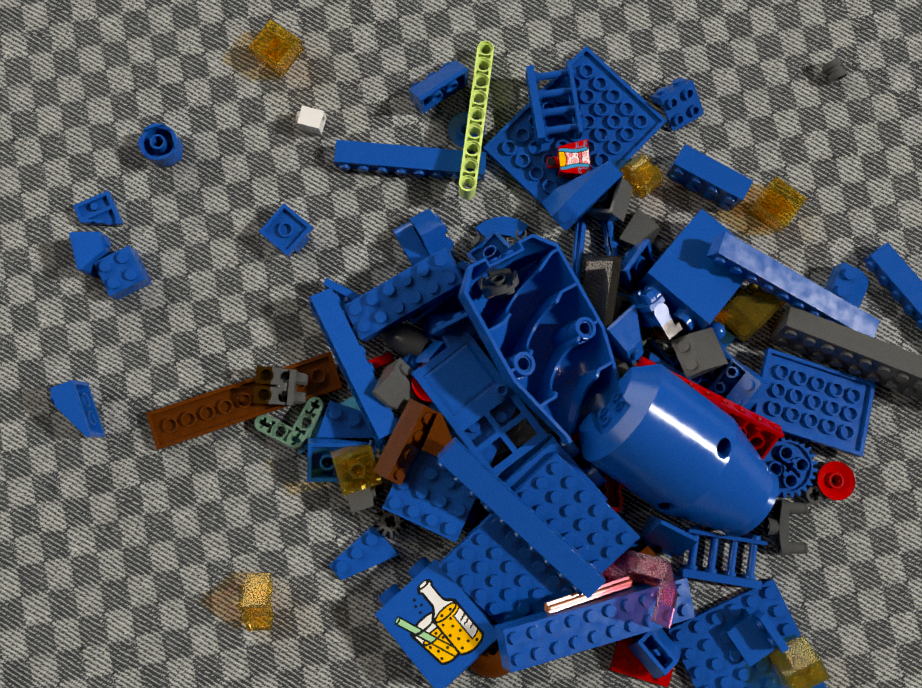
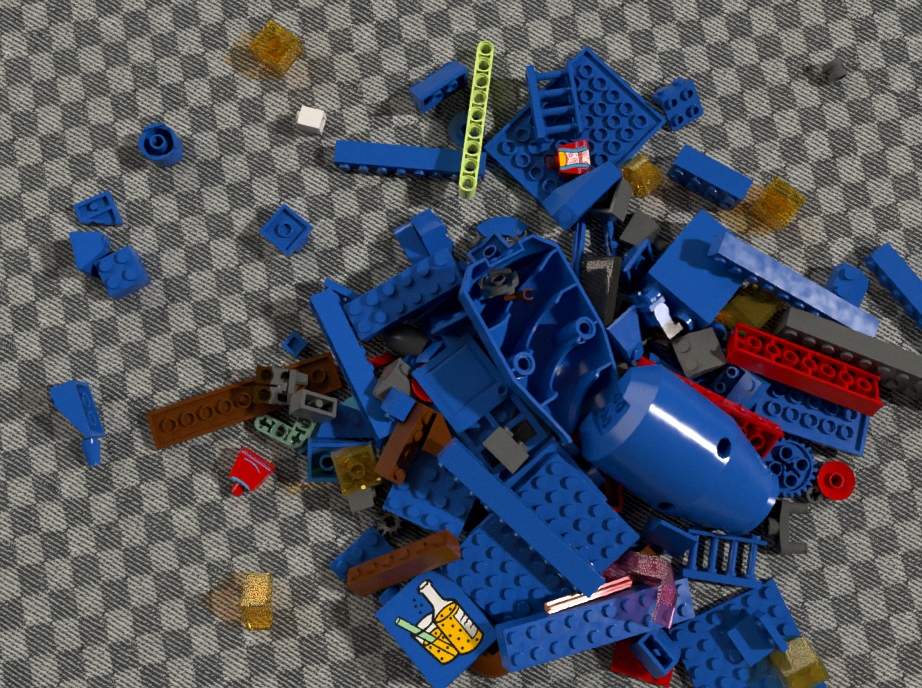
(91, 451): none -> blue cone
(249, 471): none -> red torso
(295, 344): none -> blue plate
(313, 406): none -> dark grey brick
(397, 404): none -> blue brick
(404, 563): none -> reddish brown brick
(506, 449): none -> dark grey slope
(519, 296): none -> reddish brown hand
(803, 371): none -> red tile

